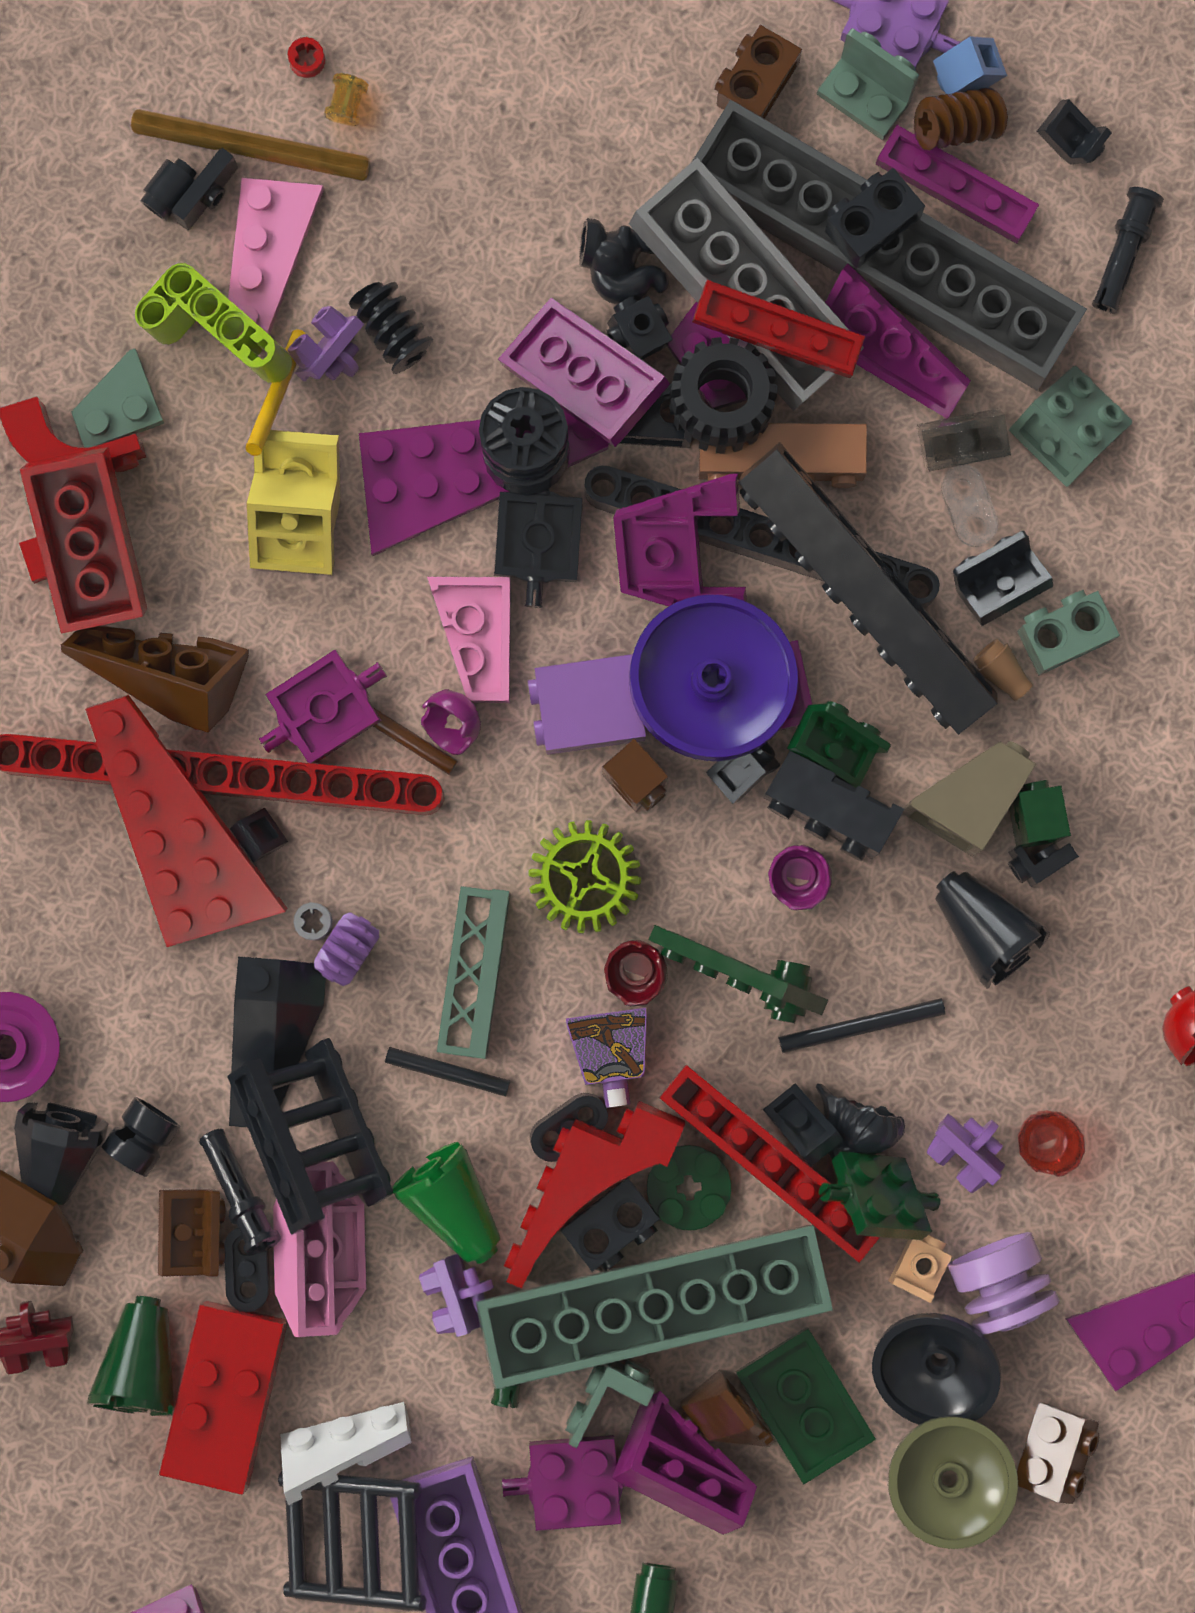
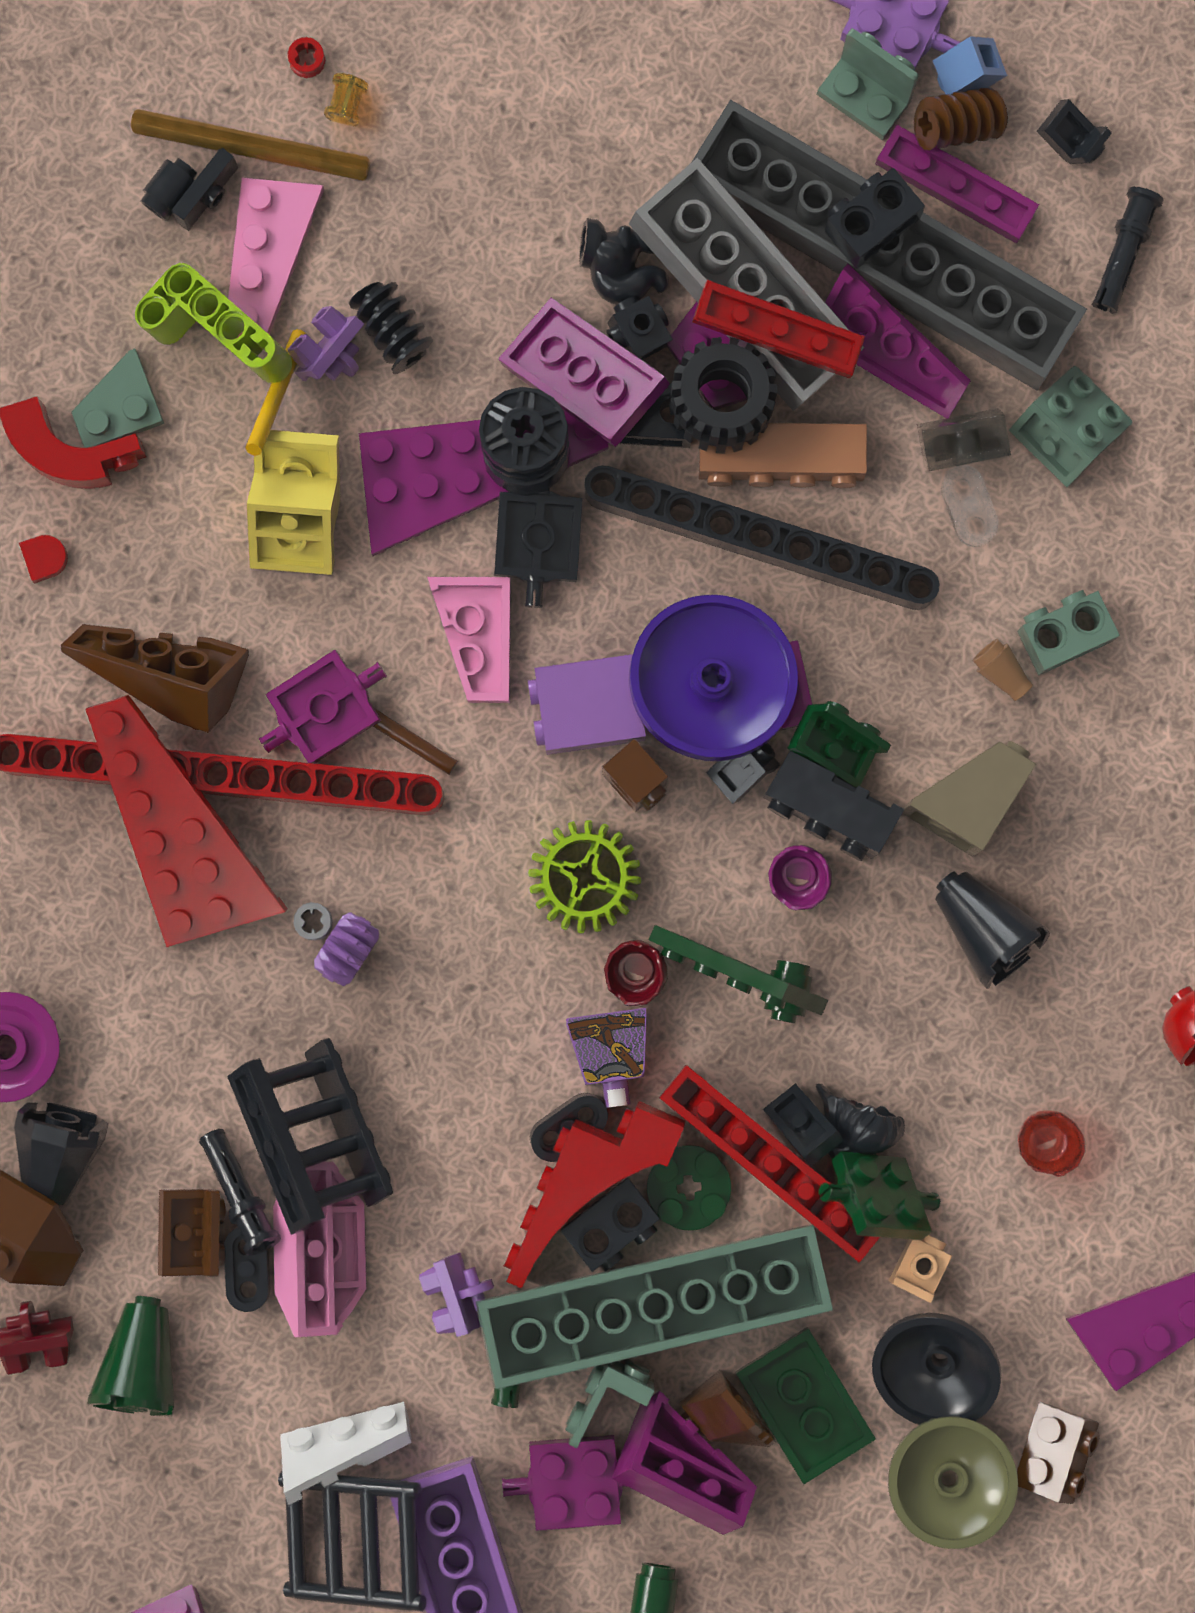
(84, 540): red brick -> none
(140, 1137): black wheel -> none
(223, 1397): red brick -> none
(258, 835): black tile -> none
(273, 1016): black wedge -> none
(439, 707): magenta hair -> none
(447, 1071): black bar -> none
(451, 1203): green cone -> none
(488, 976): sand green fence -> none
(661, 542): magenta wing -> none
(764, 80): reddish brown brick -> none
(861, 1025): black bar -> none
(868, 589): black brick -> none
(972, 1147): medium lavender hips -> none
(1001, 578): black bracket -> none
(1003, 1283): lavender wheel -> none
(1039, 815): dark green brick -> none
(1049, 861): black bracket -> none

